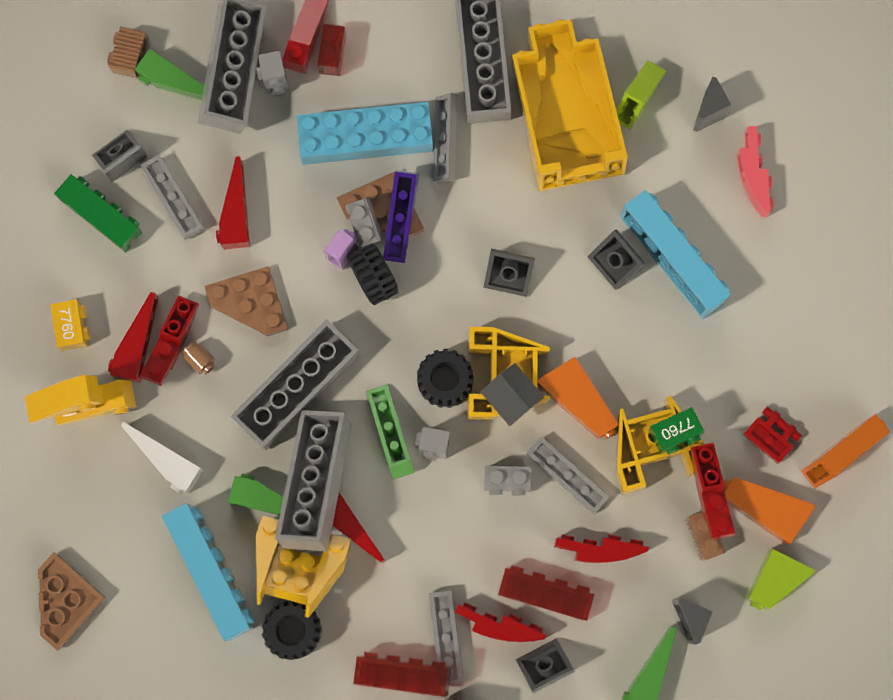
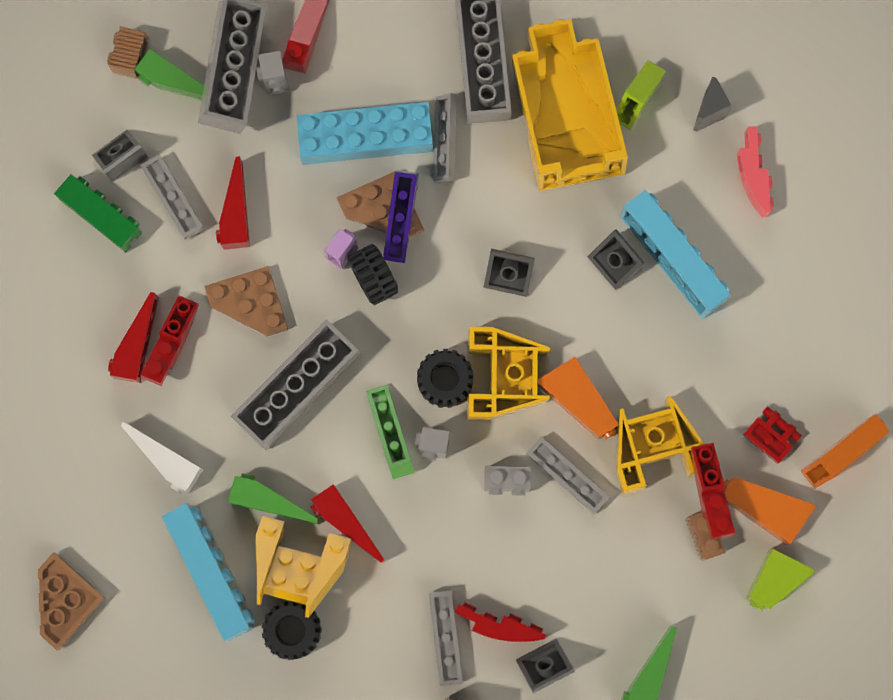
(70, 325): yellow brick -> none
(80, 400): yellow wedge -> none
(199, 358): medium nougat brick -> none
(313, 481): light grey brick -> none
(331, 50): clear red brick -> none
(364, 222): light grey brick -> none
(402, 675): clear red brick -> none
(512, 394): dark grey slope -> none
(546, 594): clear red brick -> none
(609, 551): red slope -> none
(677, 431): green brick -> none
(693, 619): dark grey slope -> none

